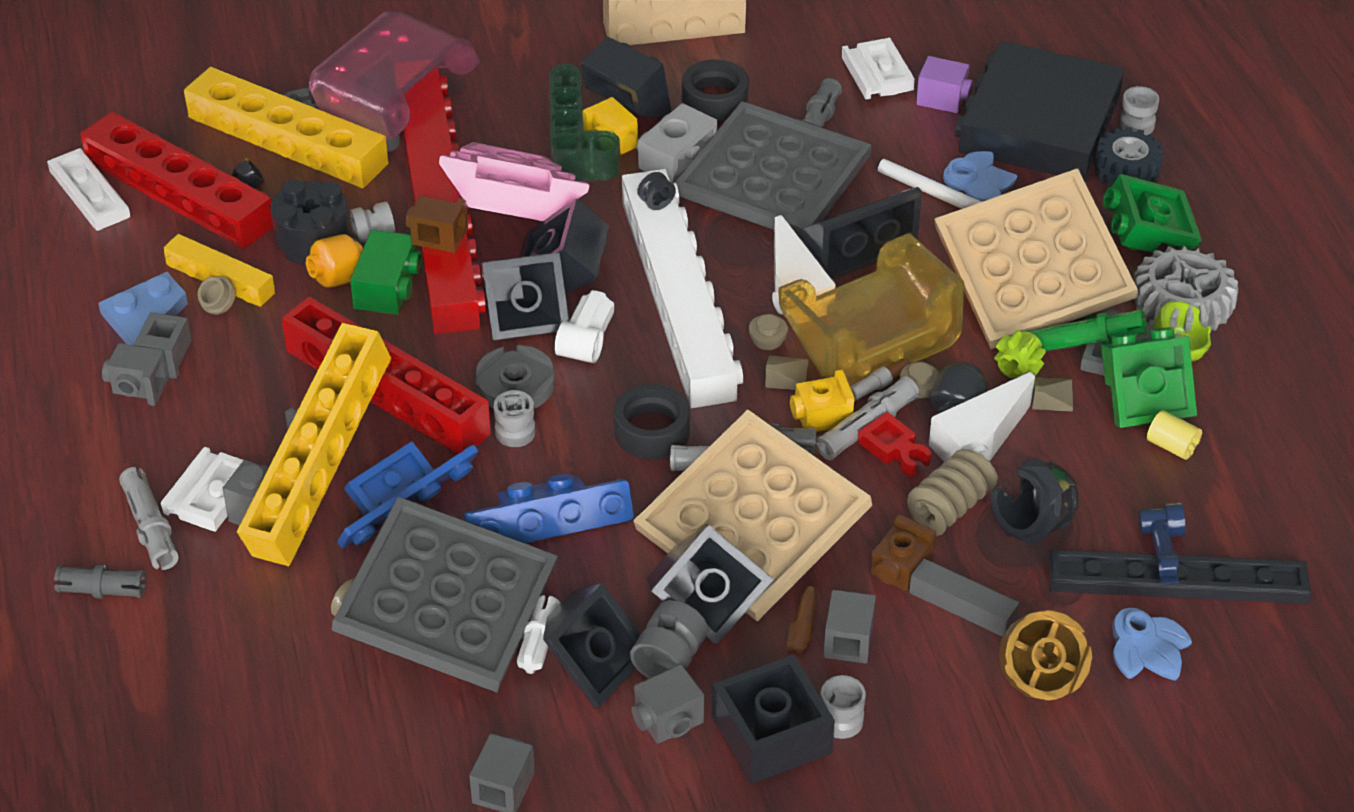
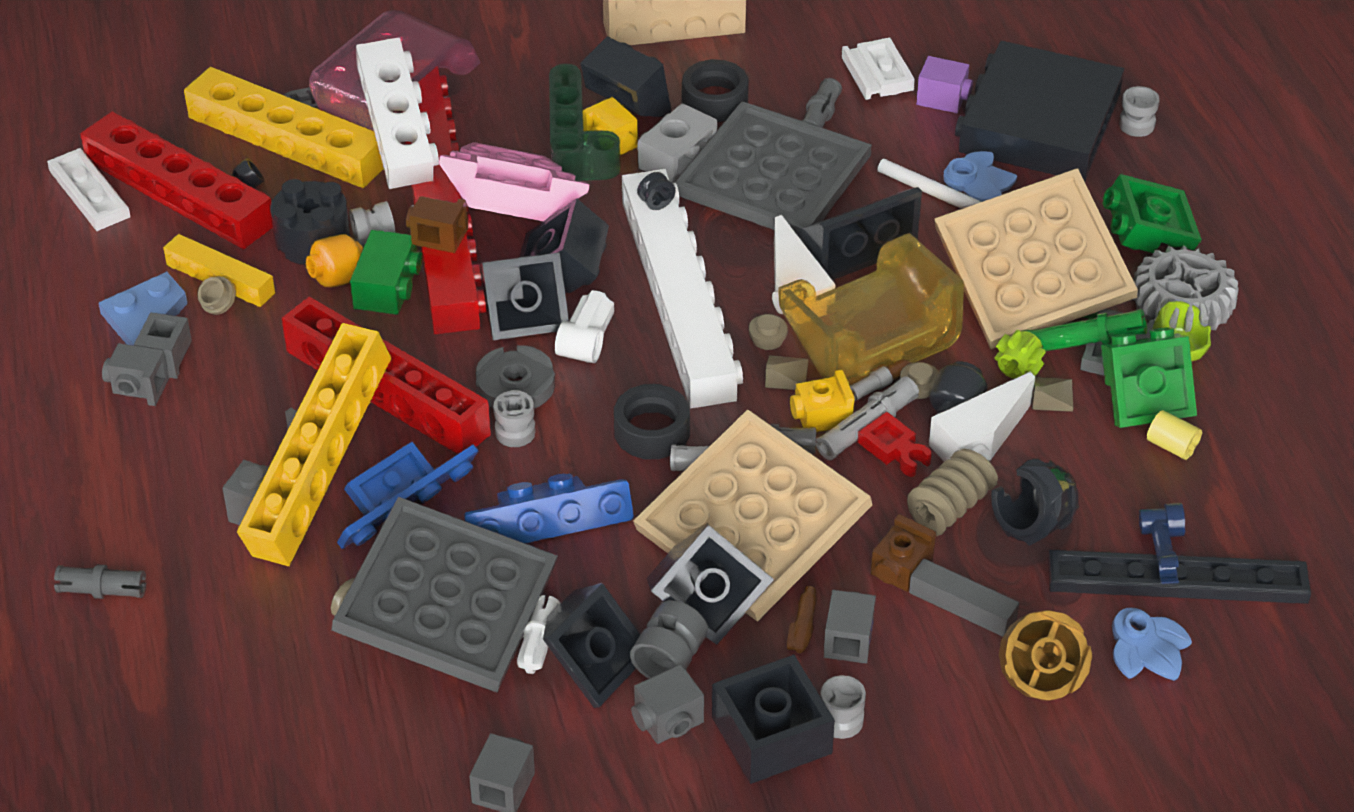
(152, 528): light grey pin -> none
(199, 491): white plate -> none
(402, 163): none -> white brick
(1129, 155): black wheel -> none

